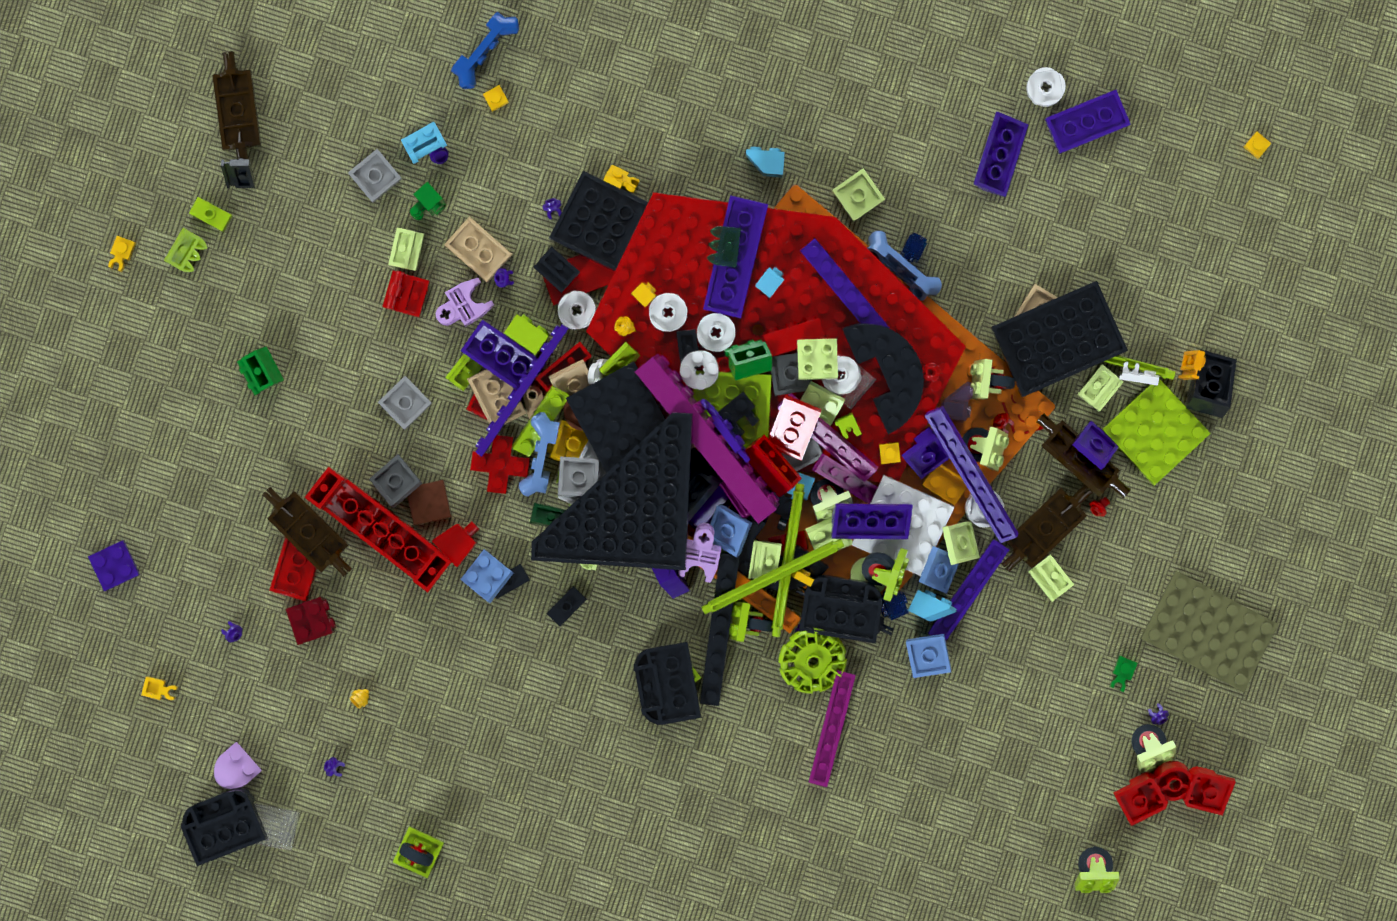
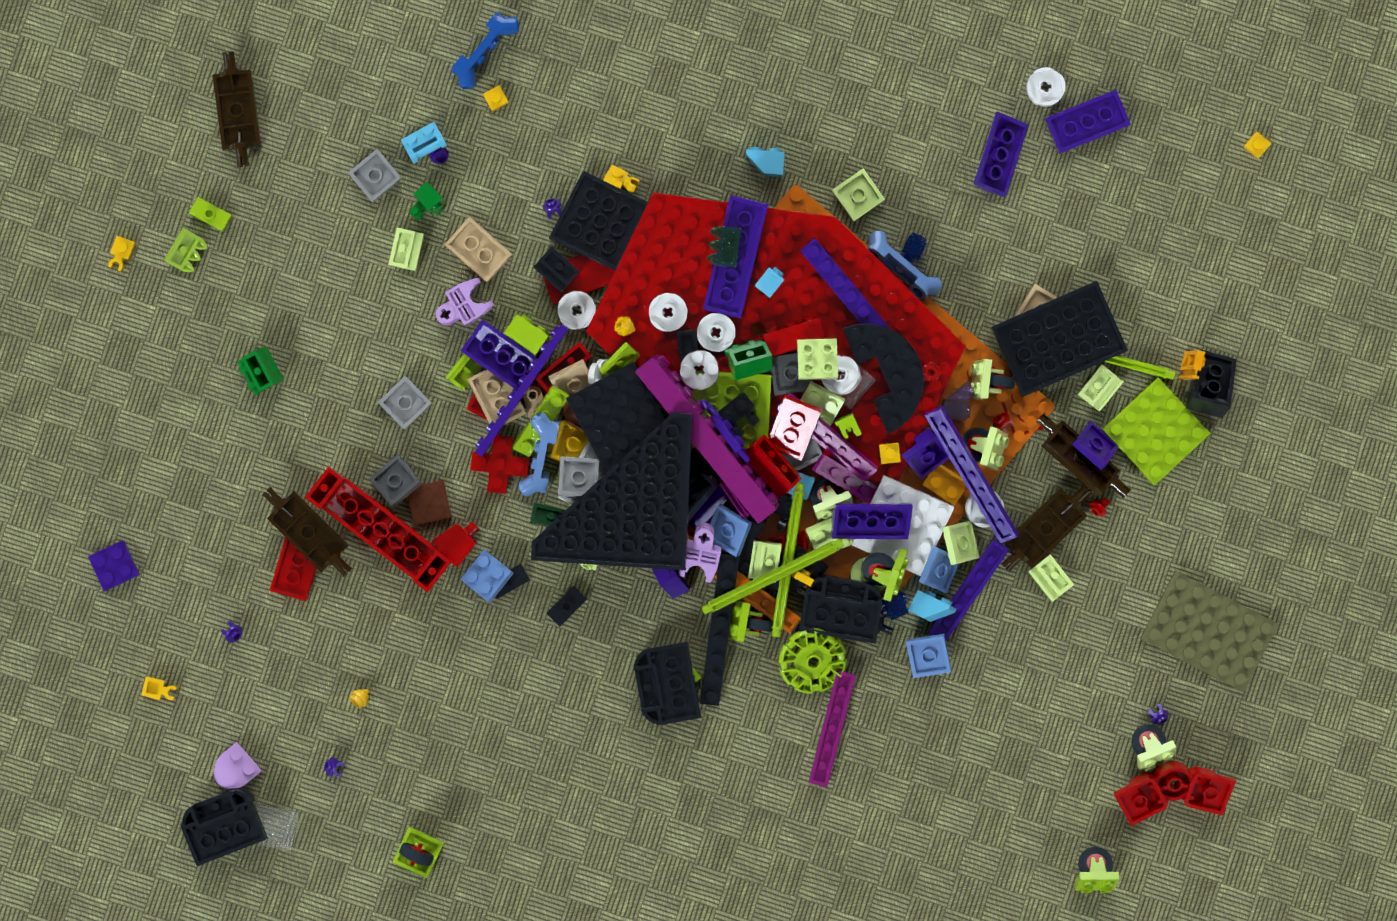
(238, 173): black plate -> none
(311, 620): dark red plate -> none
(406, 294): red plate -> none
(502, 277): dark purple plate -> none
(644, 293): yellow plate -> none
(1123, 670): green plate -> none
(1147, 377): white plate -> none

